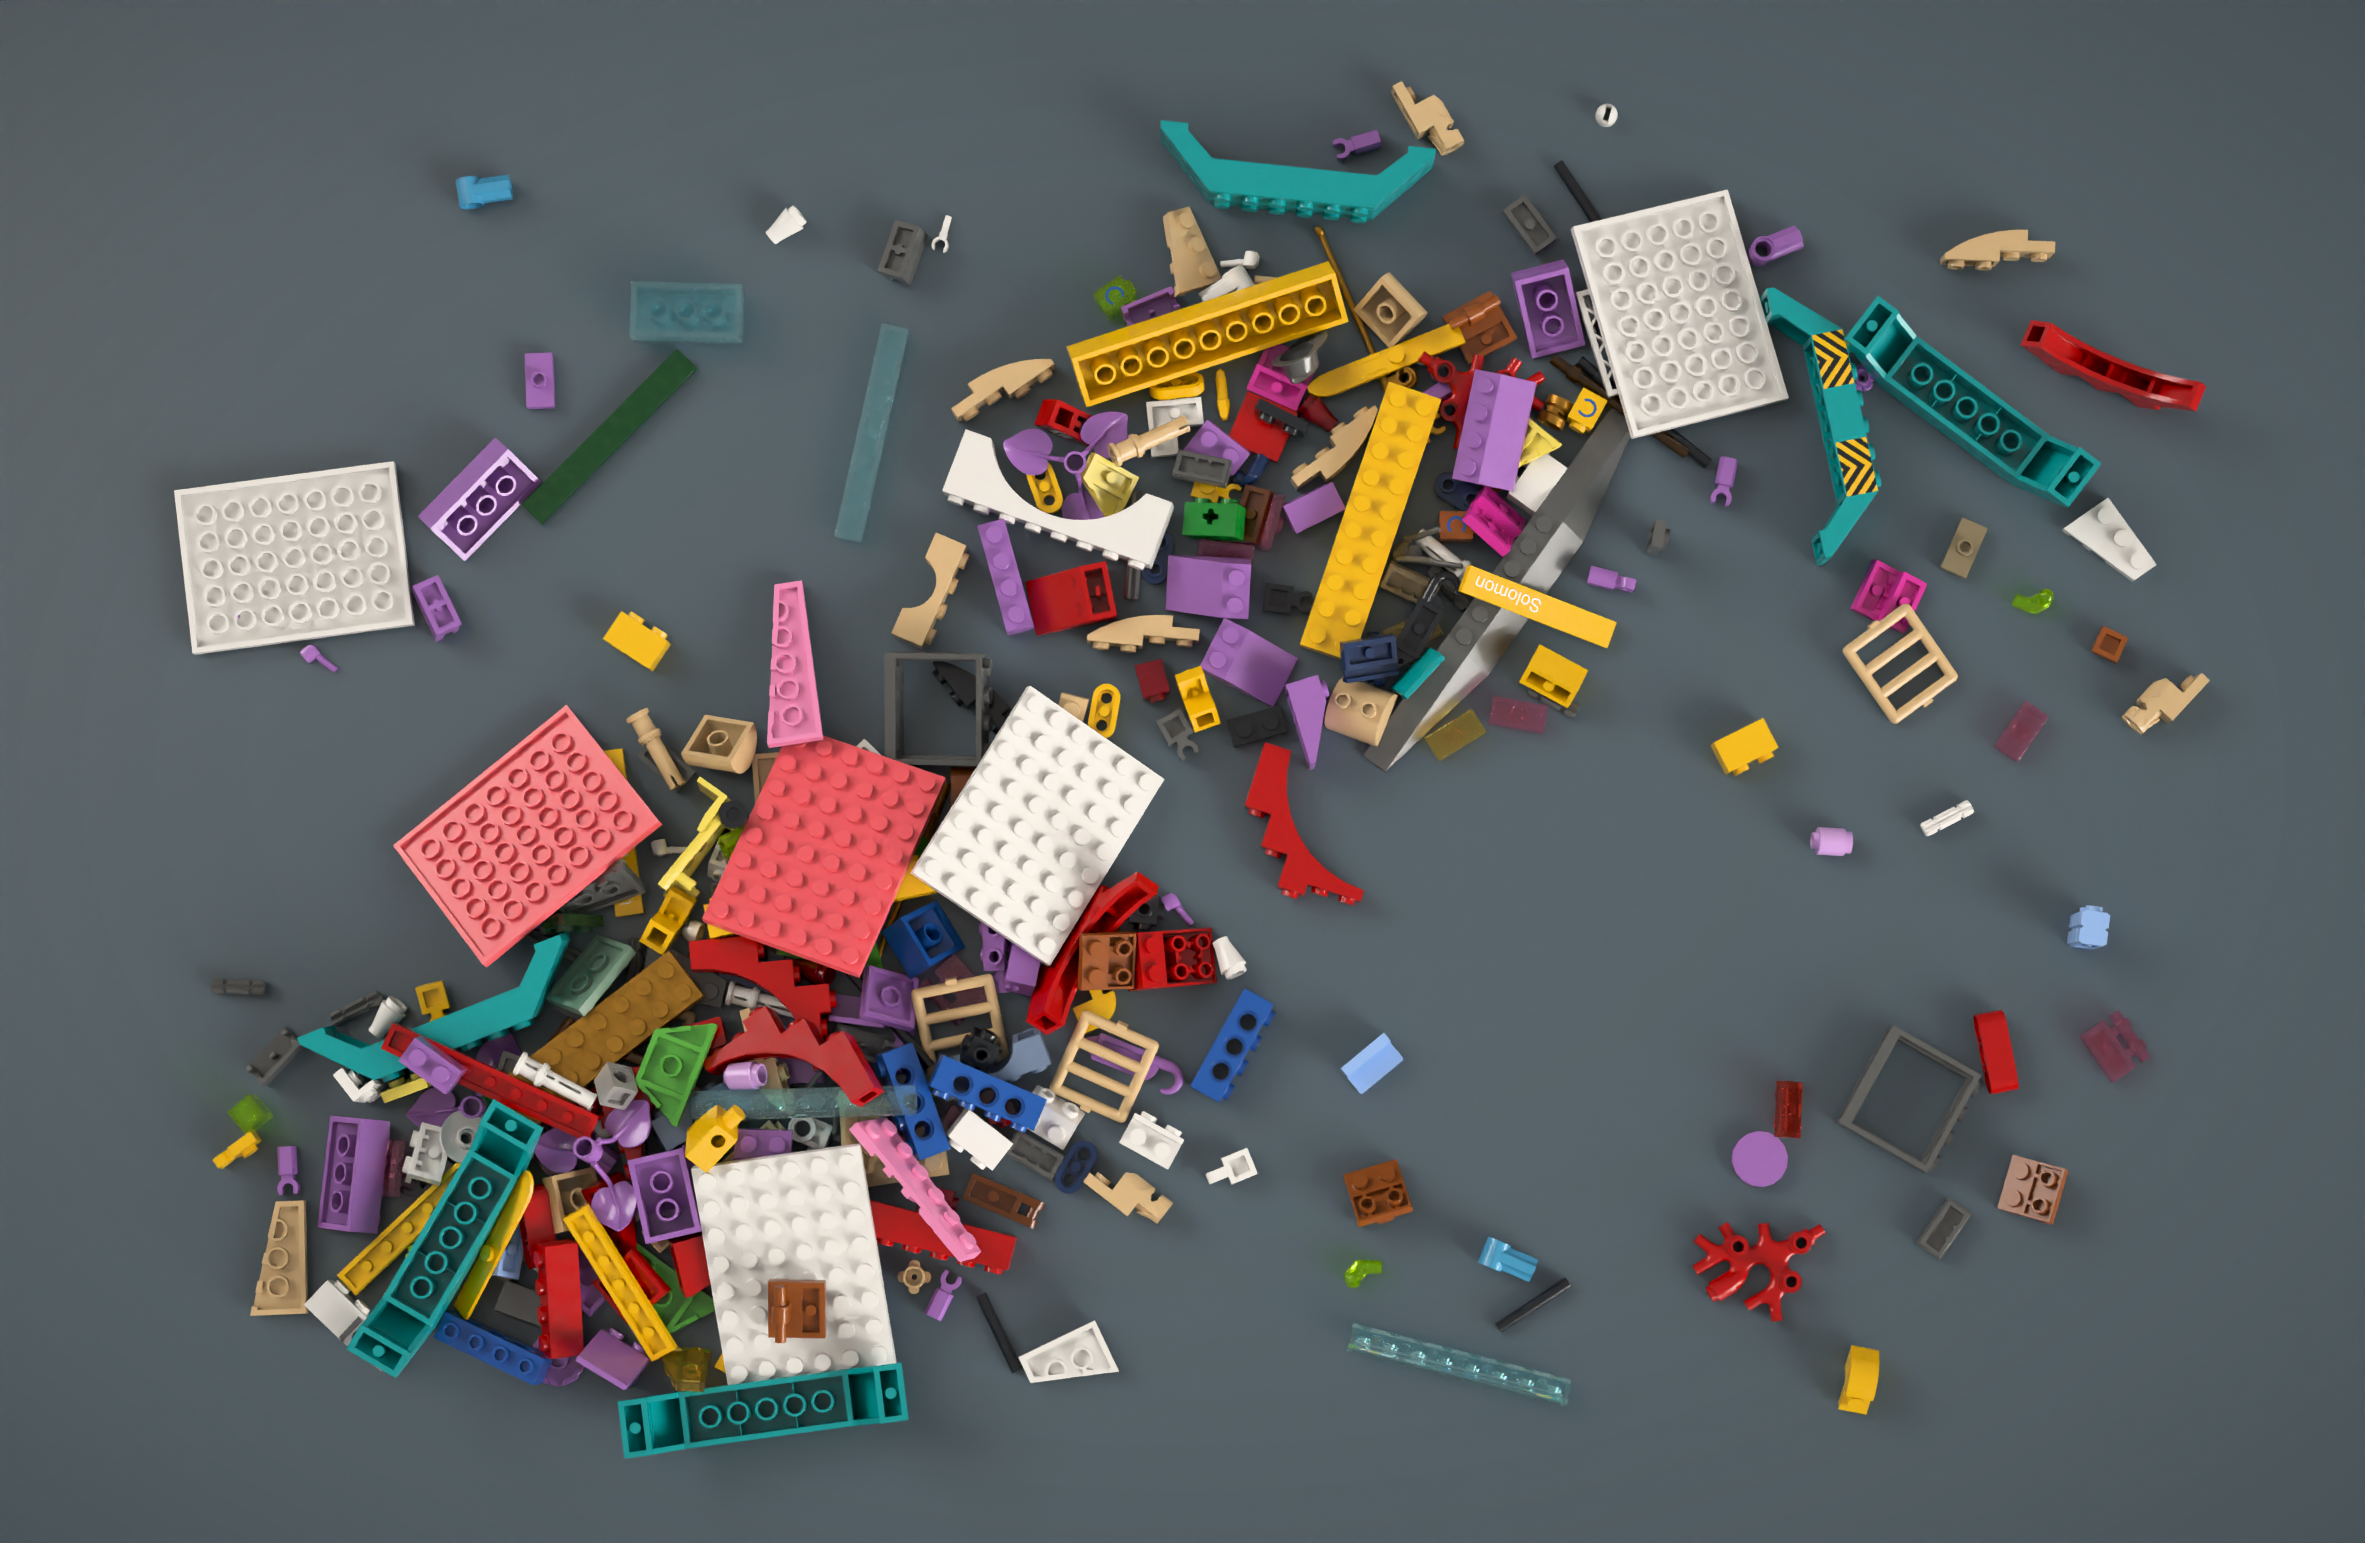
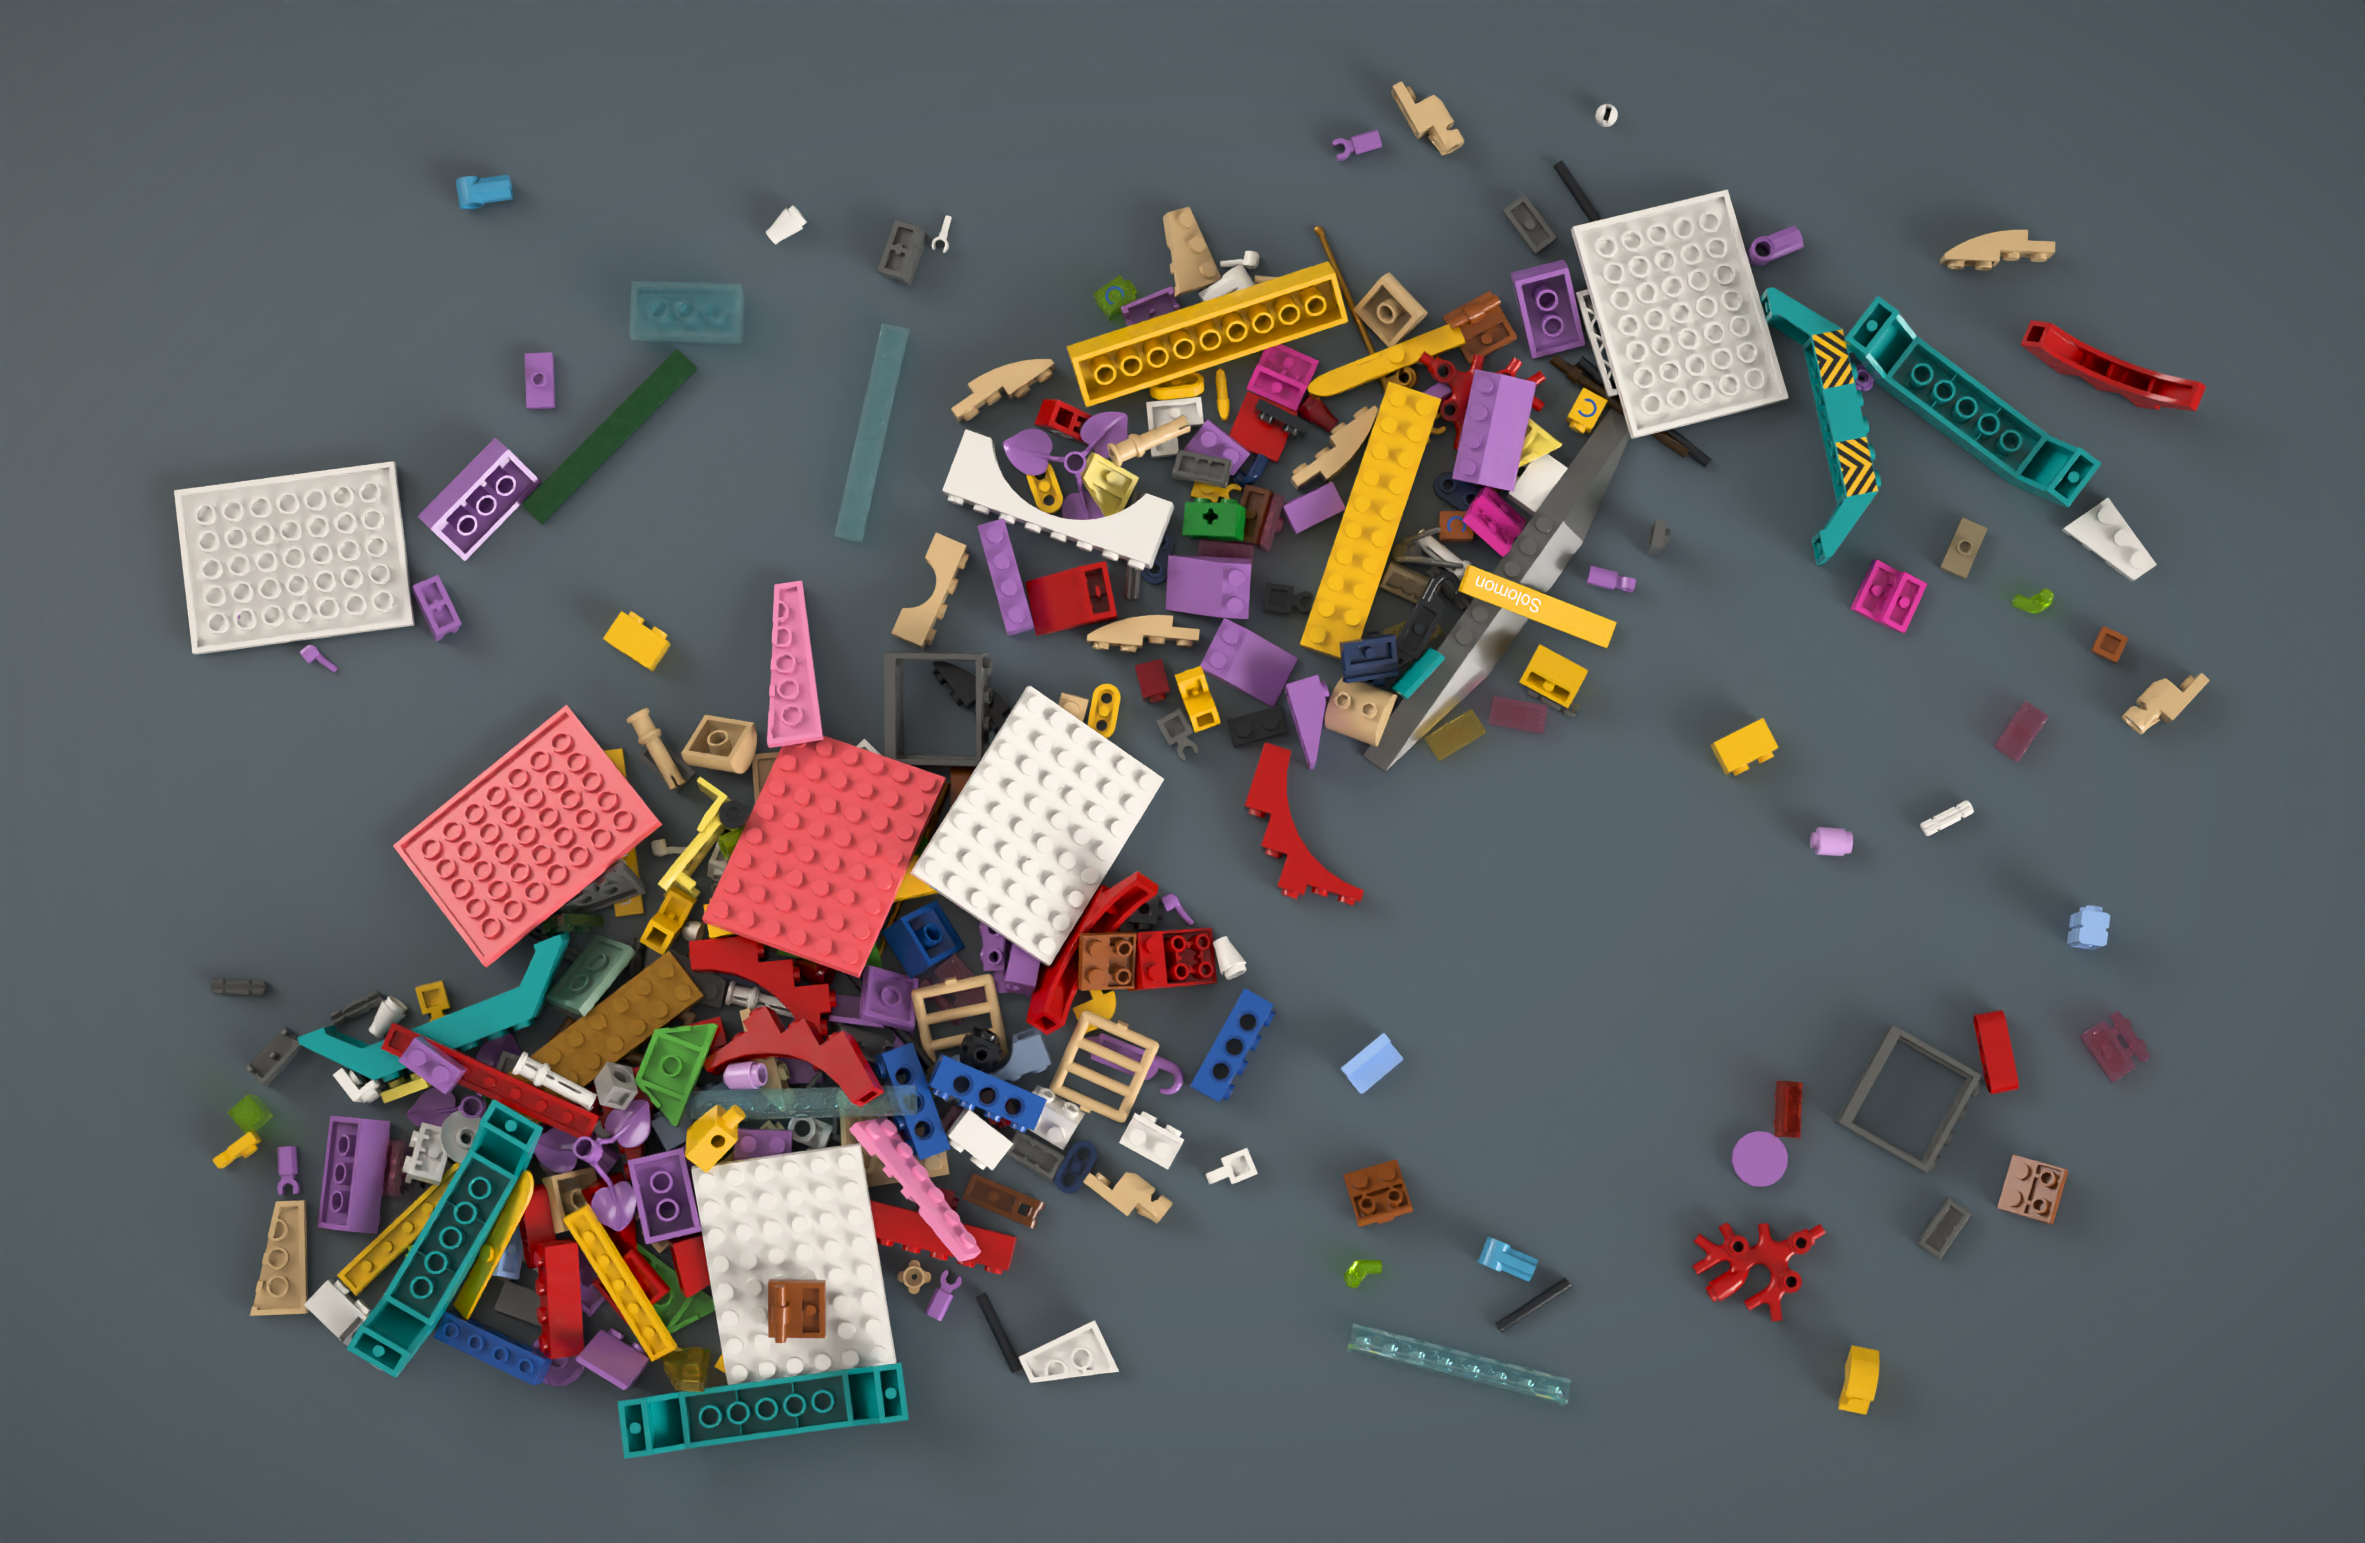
(1293, 188): teal slope -> none
(1302, 357): dark grey piece -> none
(1555, 412): pearl gold wheel -> none
(1724, 479): medium lavender bar -> none
(1865, 671): tan bar -> none

